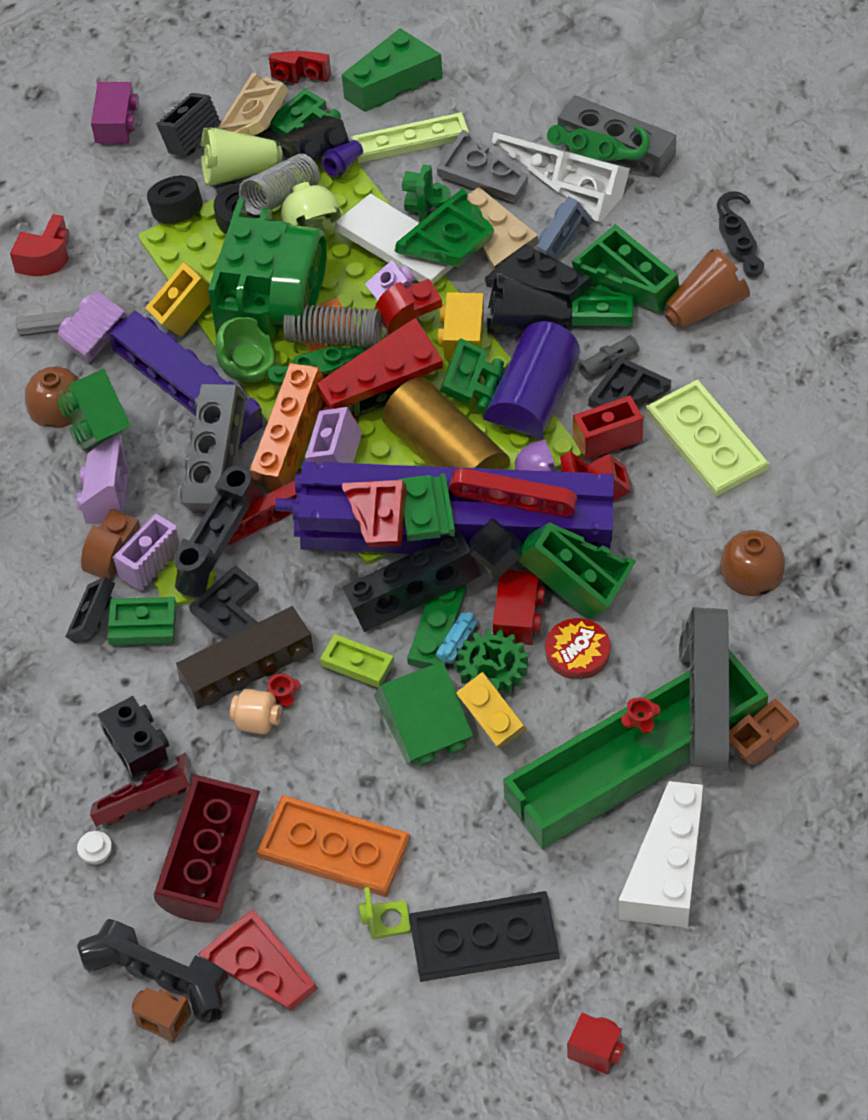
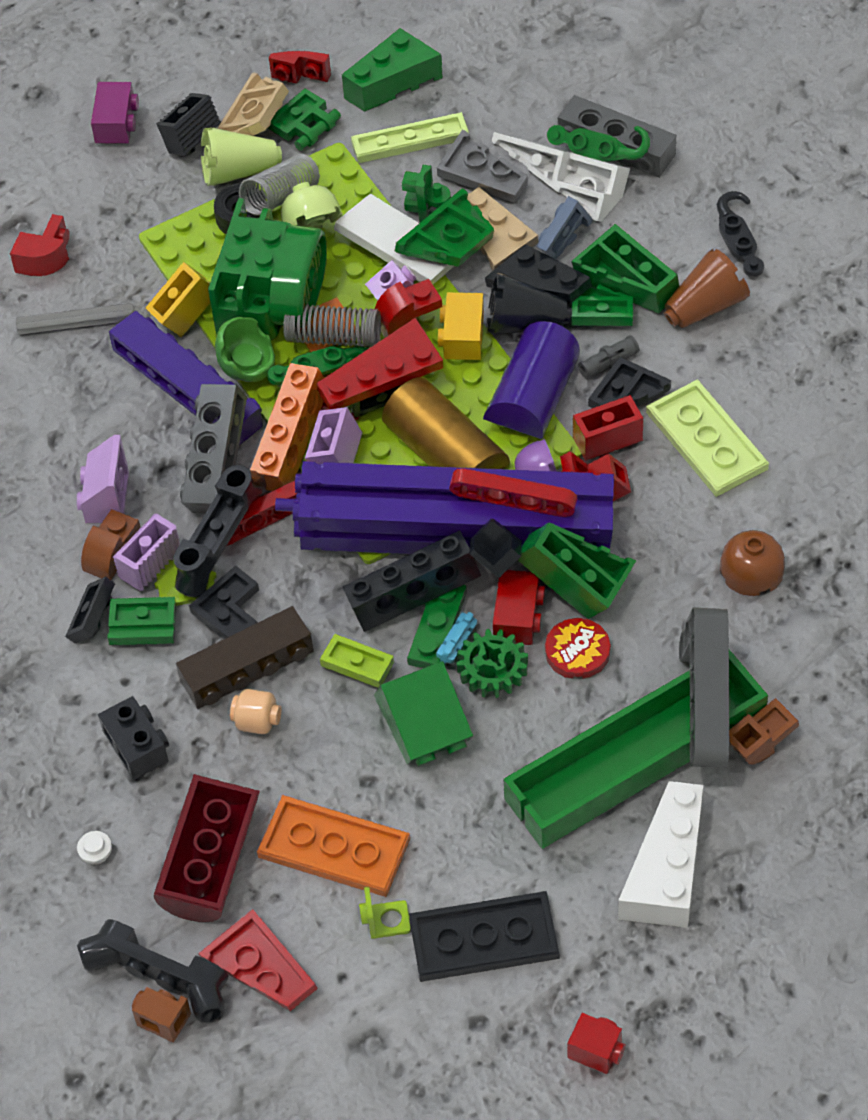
(42, 396): dark orange cylinder -> none
(90, 326): lavender brick -> none
(92, 409): green brick -> none
(142, 797): dark red wing -> none
(174, 199): black tyre -> none
(283, 681): red plate -> none
(314, 138): black brick -> none
(339, 159): dark purple cone -> none
(378, 510): wing -> none
(427, 508): green plate -> none
(463, 373): green plate -> none
(491, 710): yellow brick -> none
(640, 706): red plate -> none

